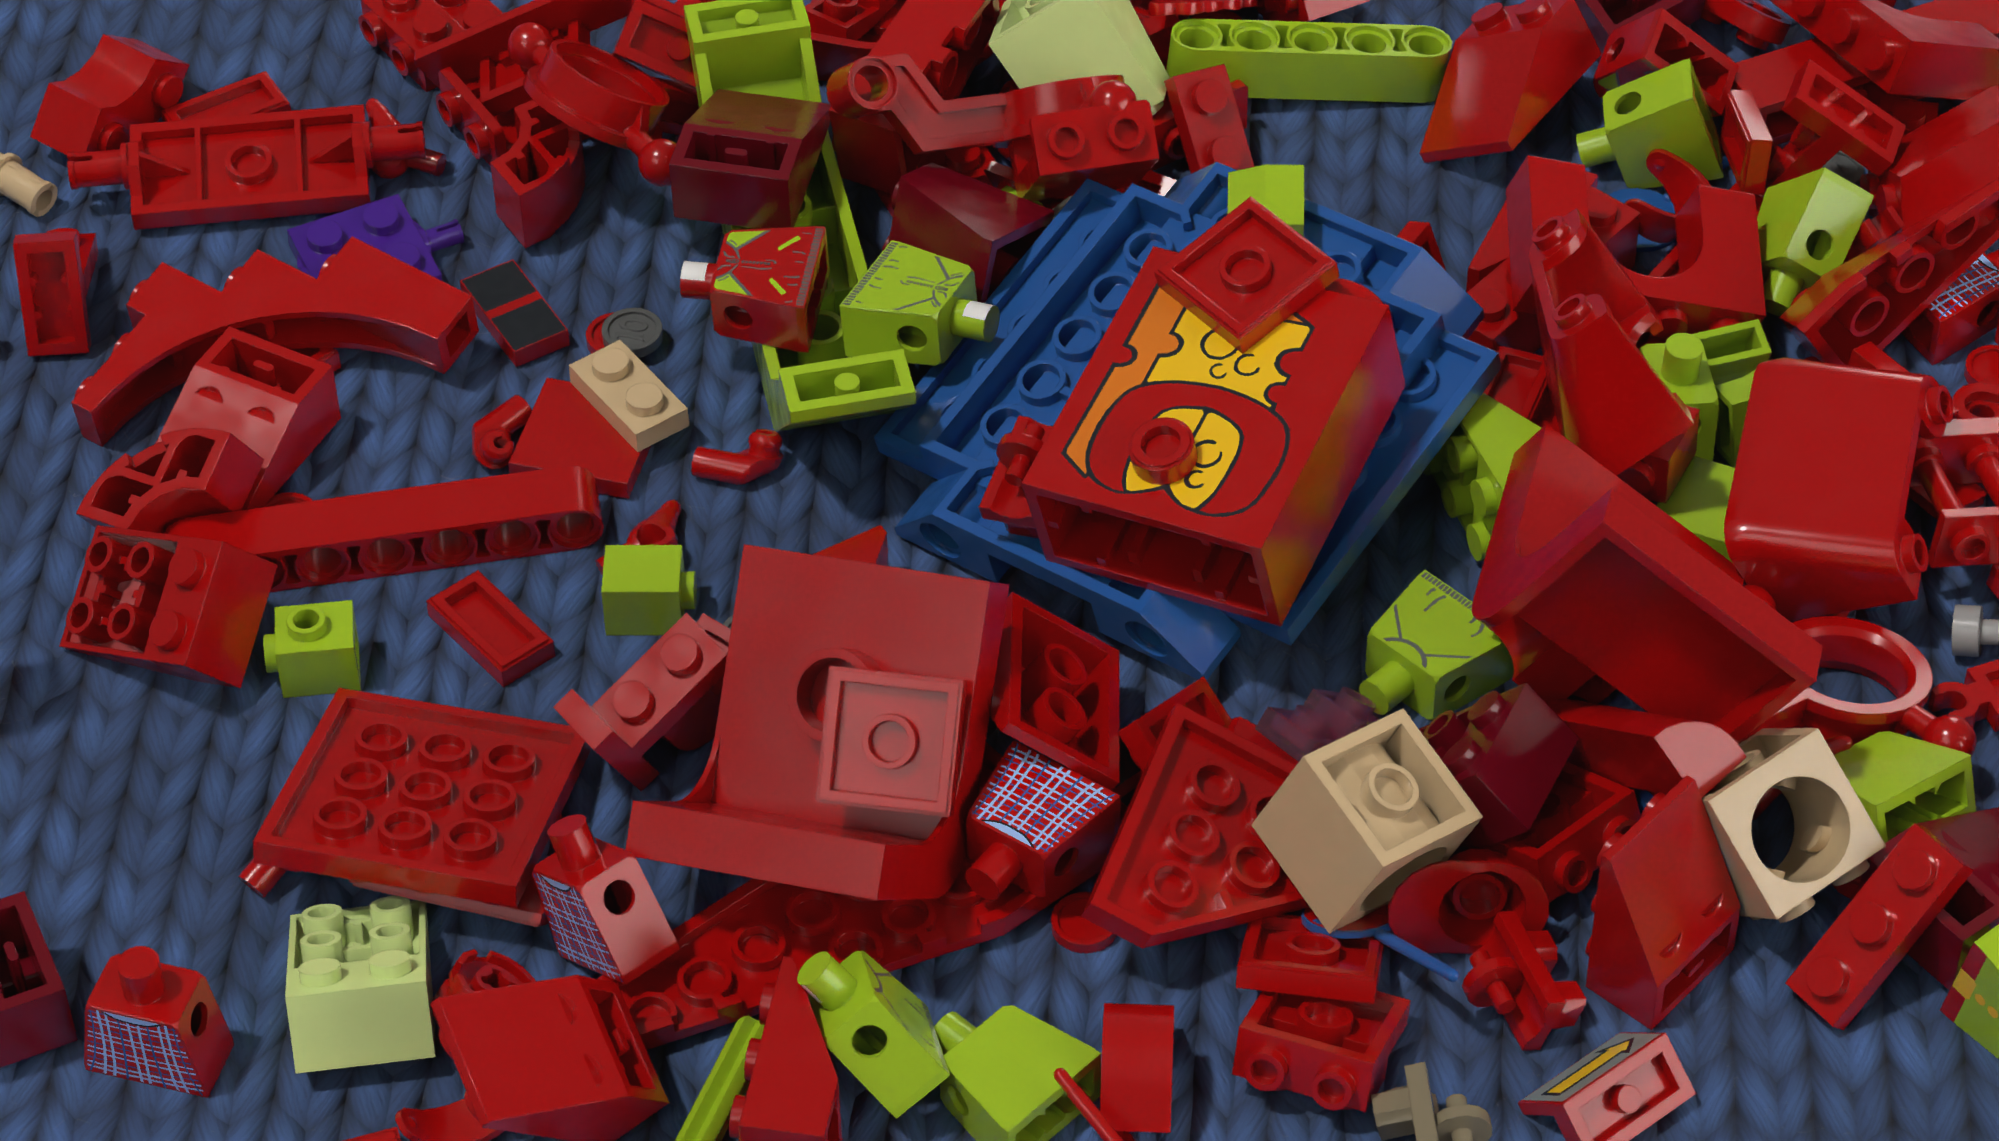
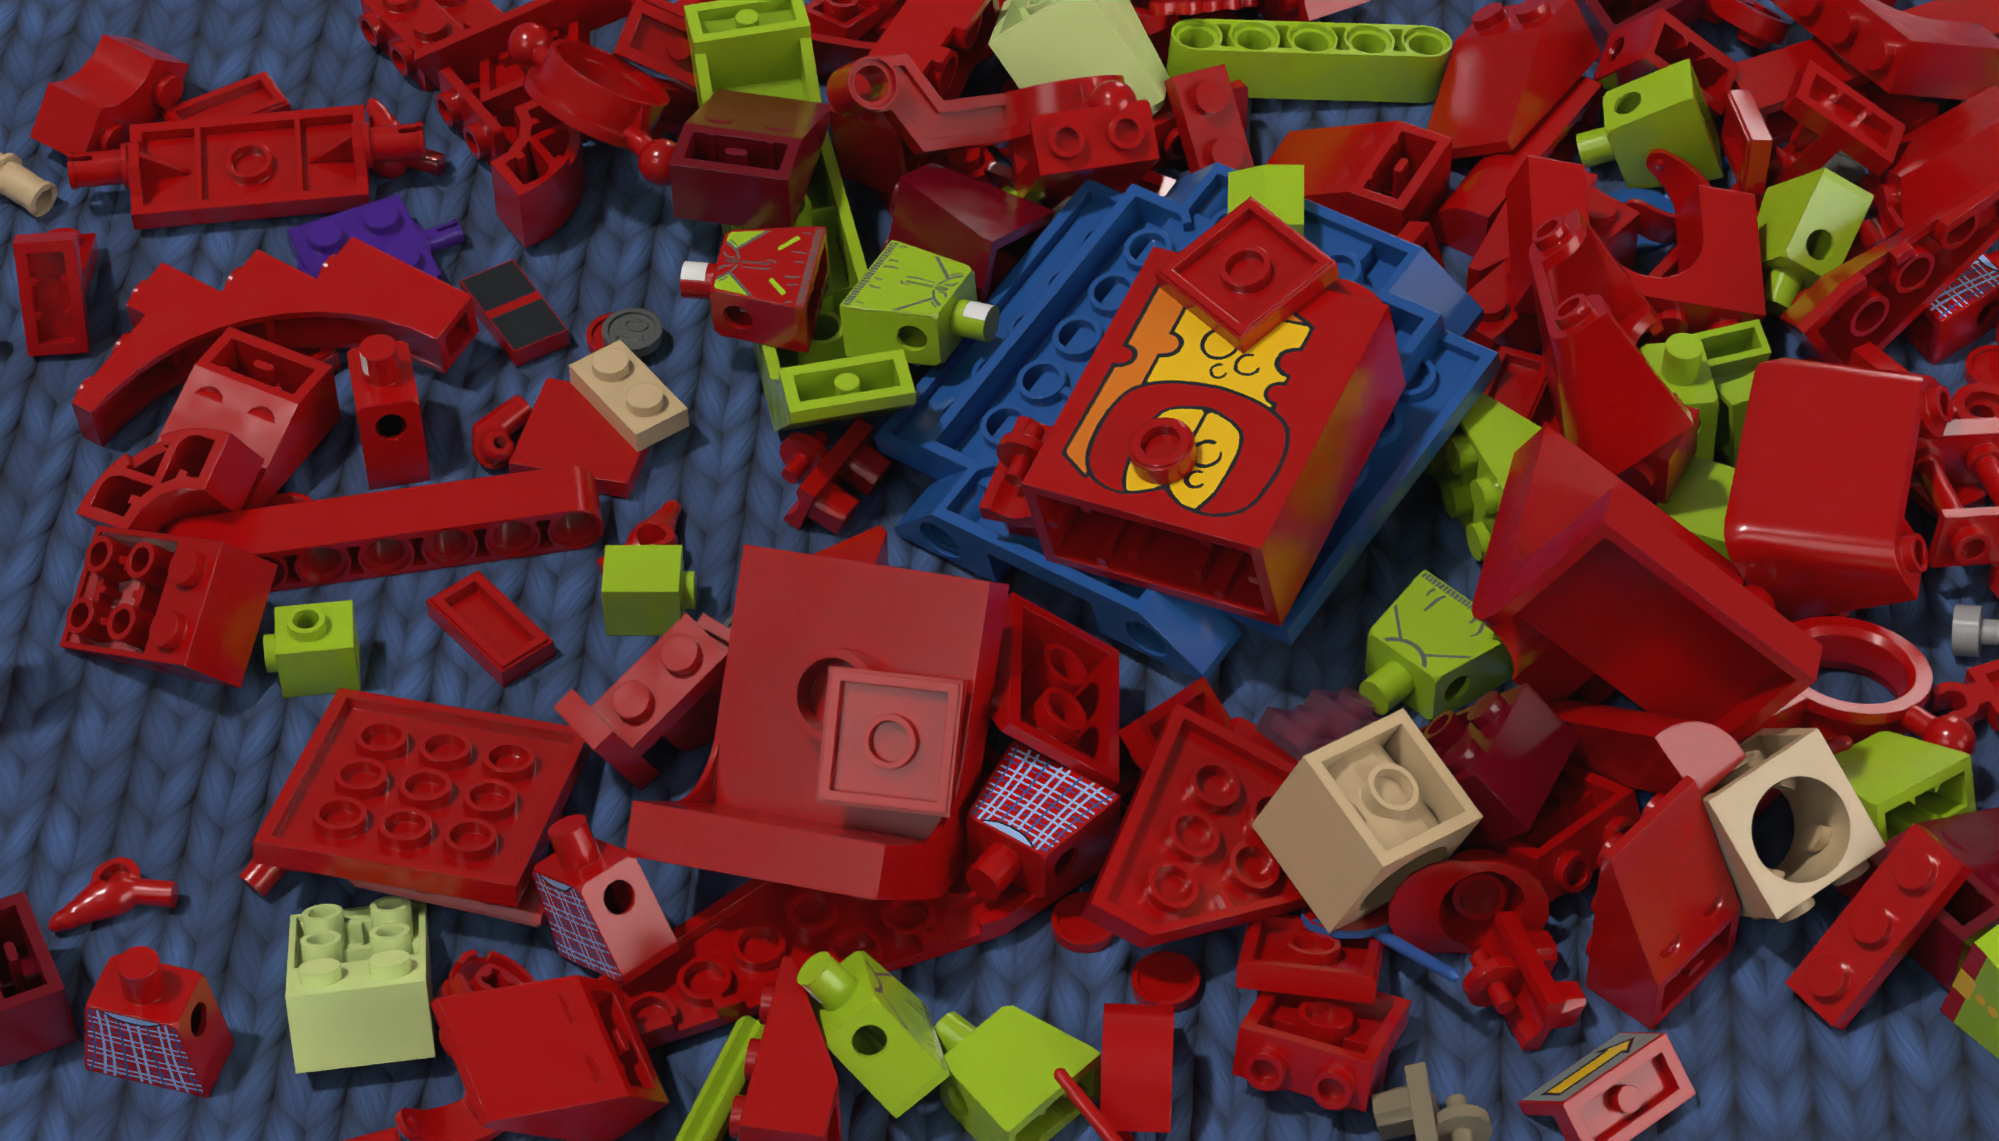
(113, 891): none -> red animal
(383, 386): none -> red torso
(741, 467): red arm -> none
(823, 470): none -> red hips
(1165, 980): none -> red piece
(1372, 170): none -> red slope
(1475, 203): none -> red brick

